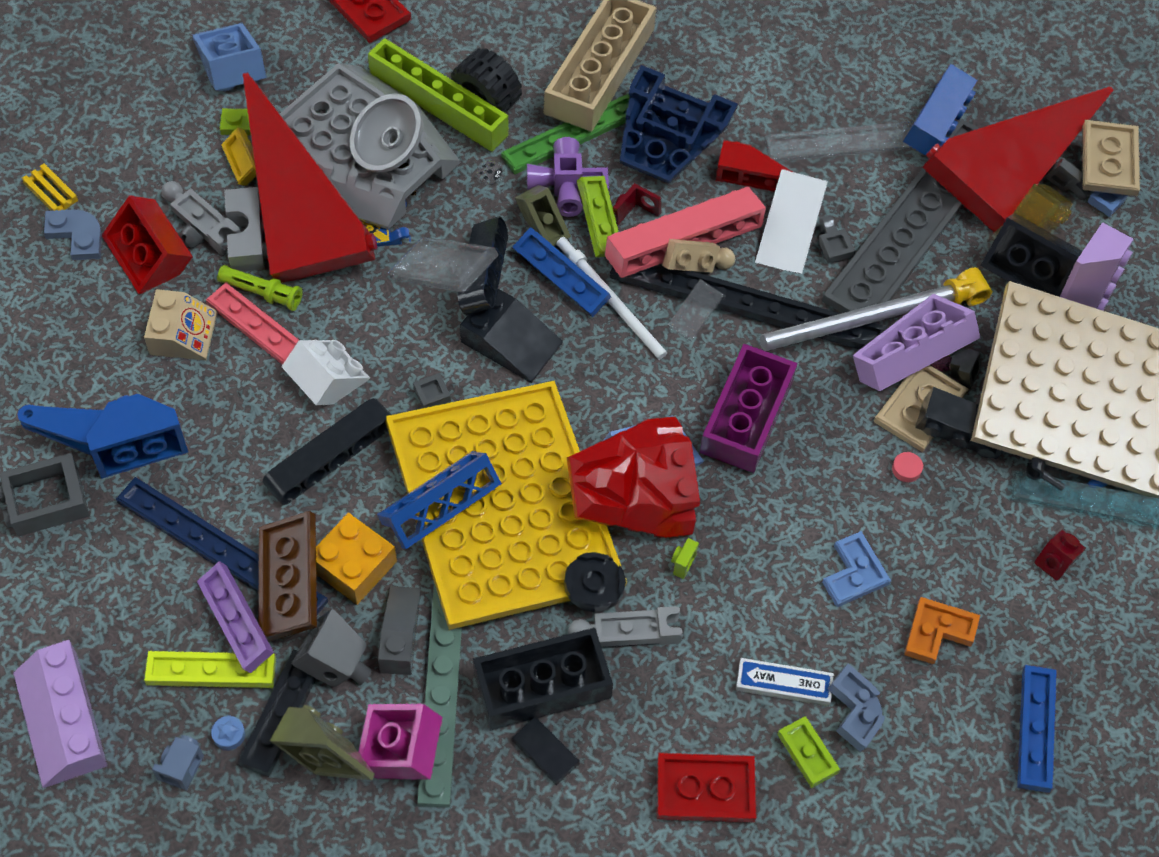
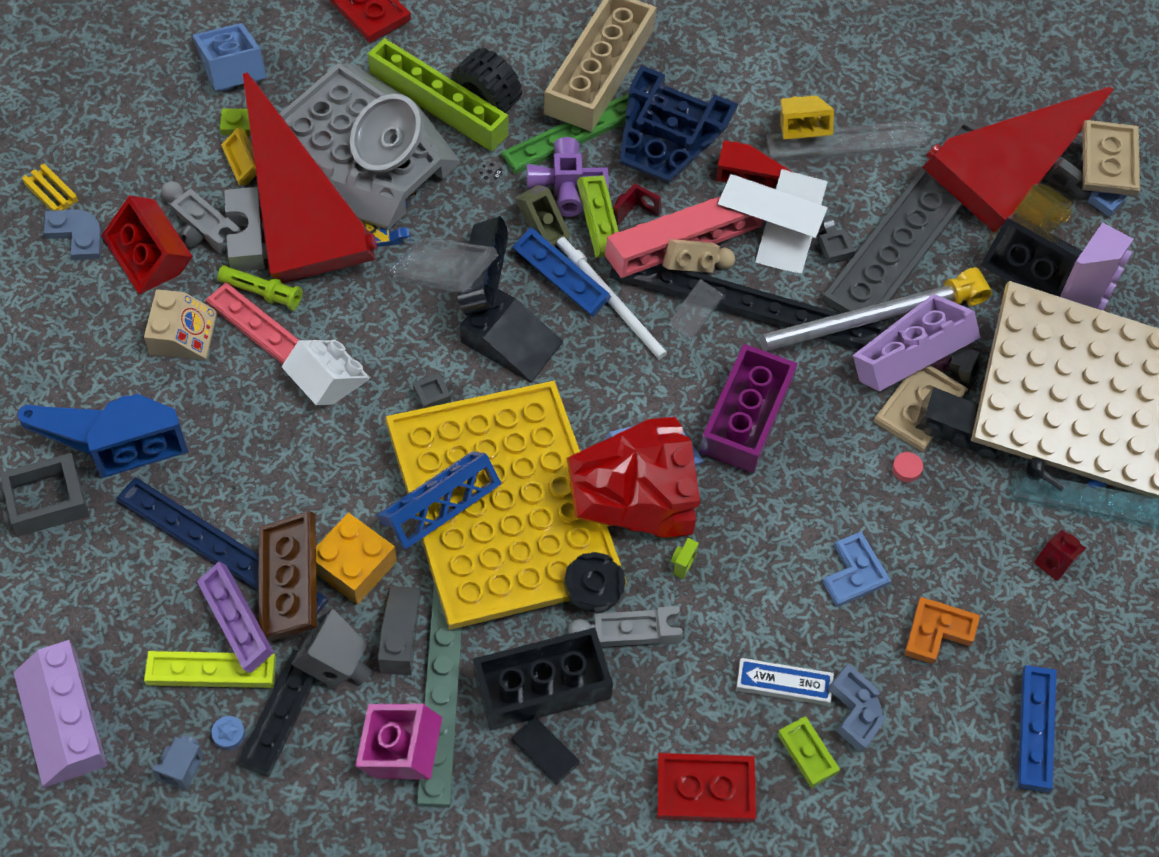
(319, 745): olive slope -> none
(326, 451): black beam -> none
(772, 205): none -> white sticker
(802, 117): none -> yellow torso
(941, 110): brick -> none

